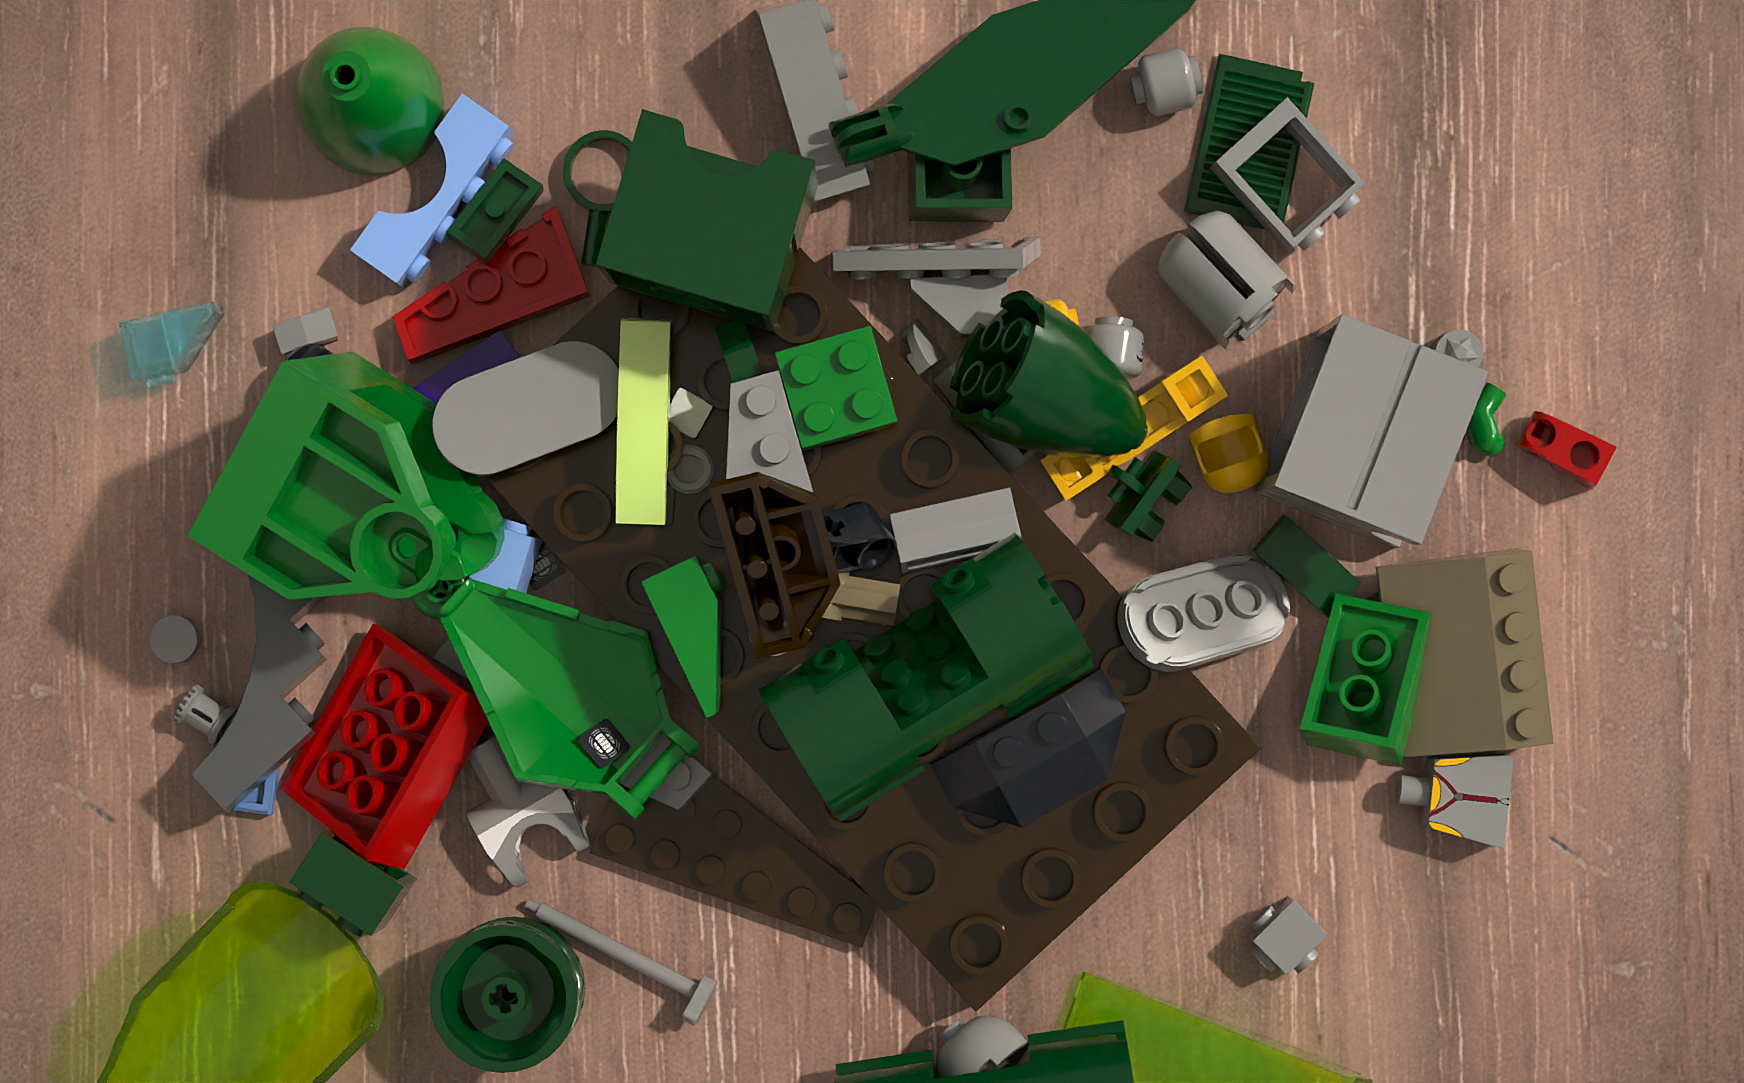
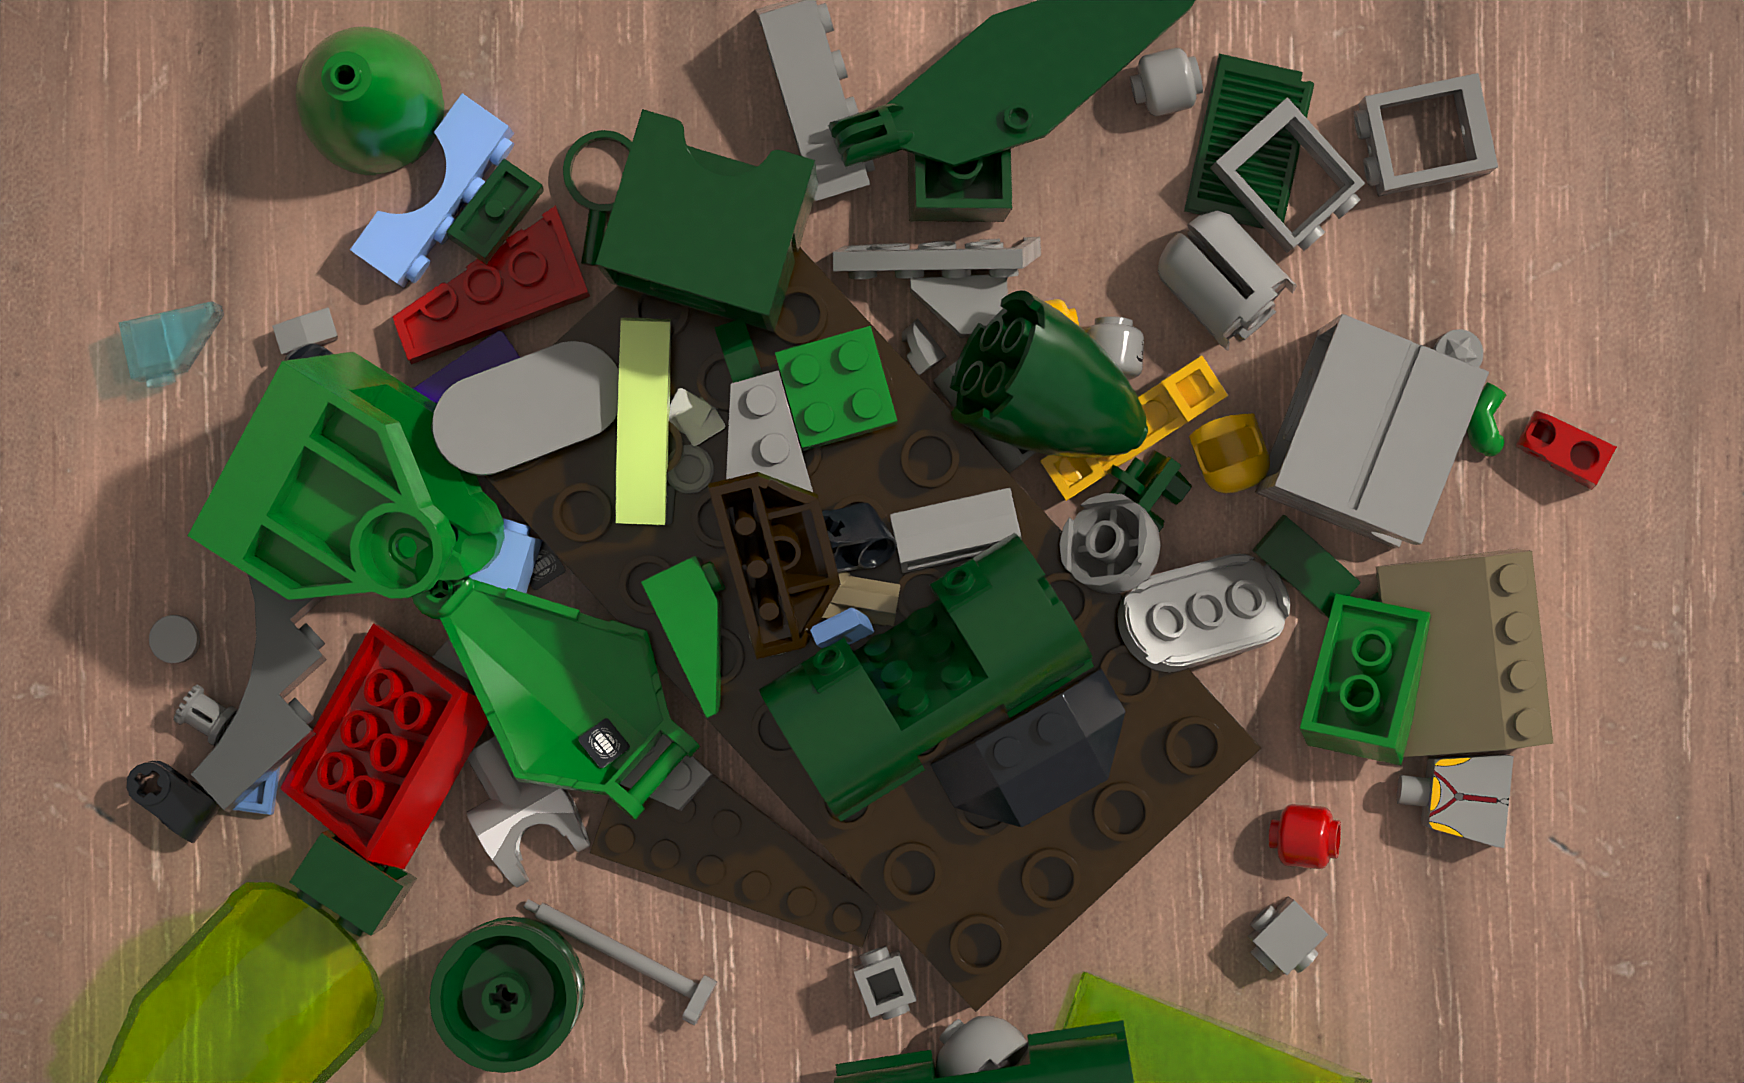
(179, 805): none -> black piece
(696, 434): none -> white sticker
(847, 624): none -> medium blue tile
(884, 983): none -> light grey brick
(1110, 544): none -> light grey cylinder
(1305, 836): none -> red head
(1473, 125): none -> light grey window

